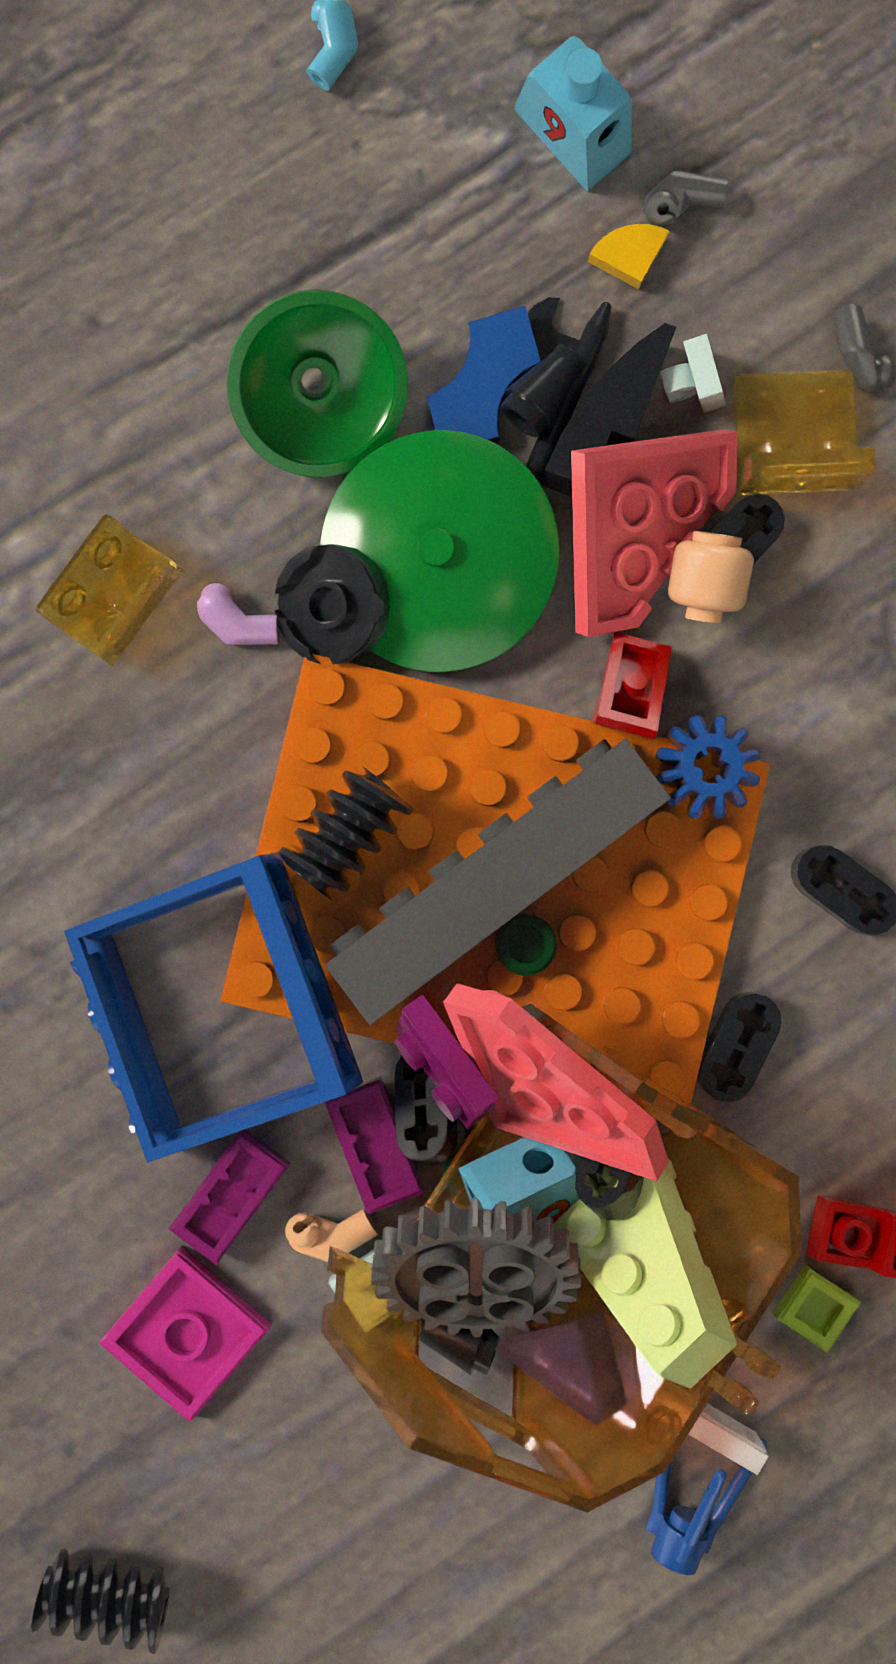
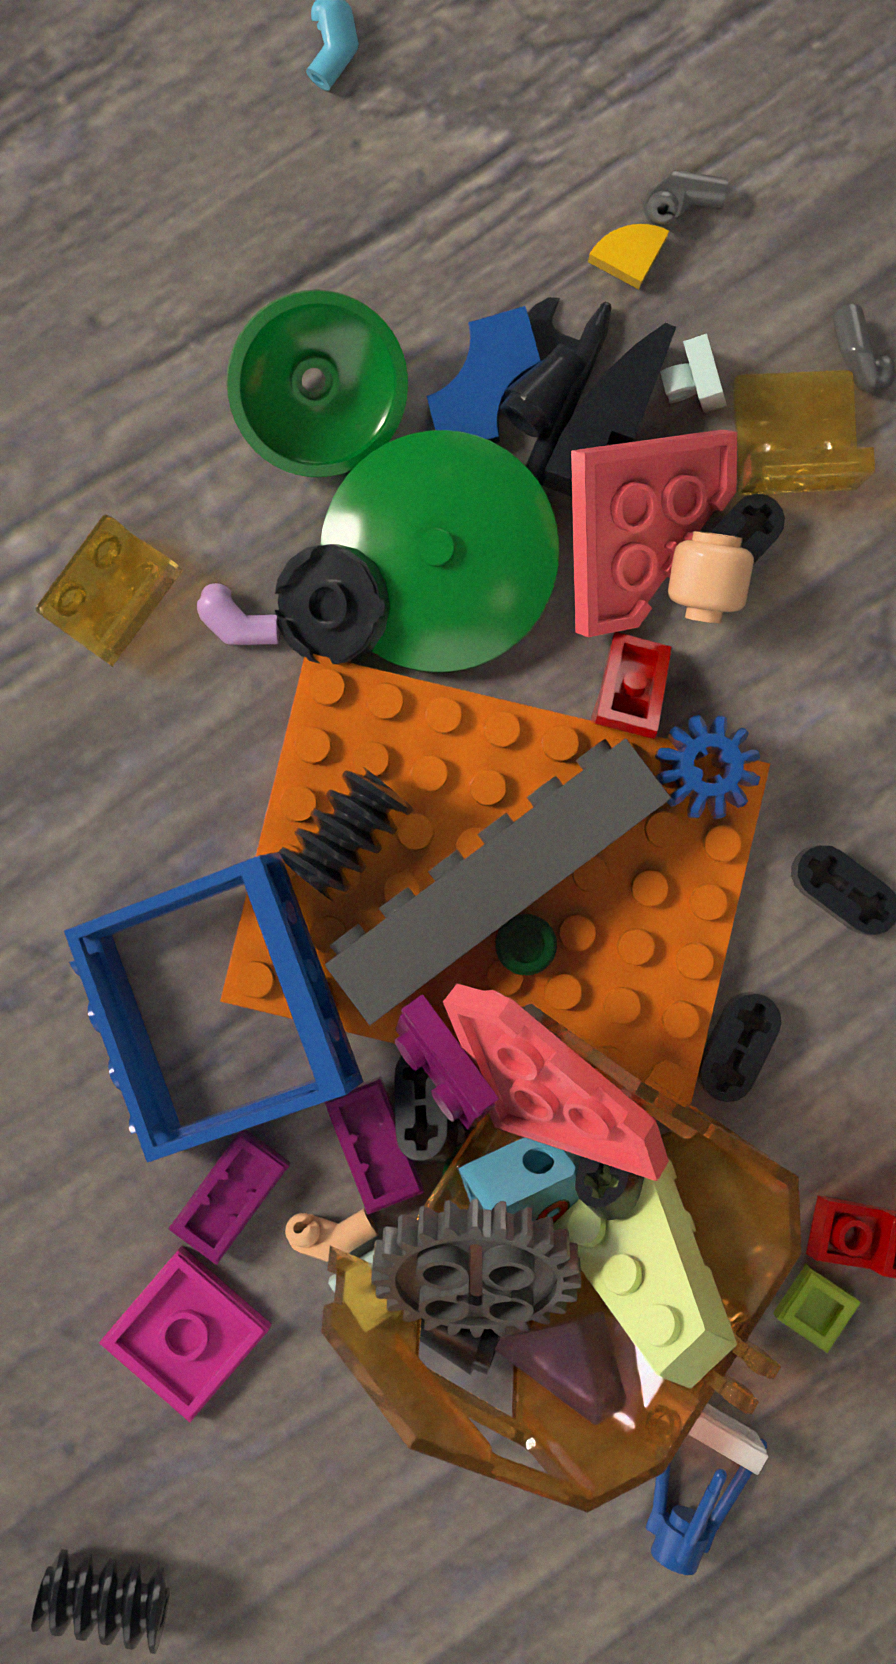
(573, 103): medium azure torso -> none

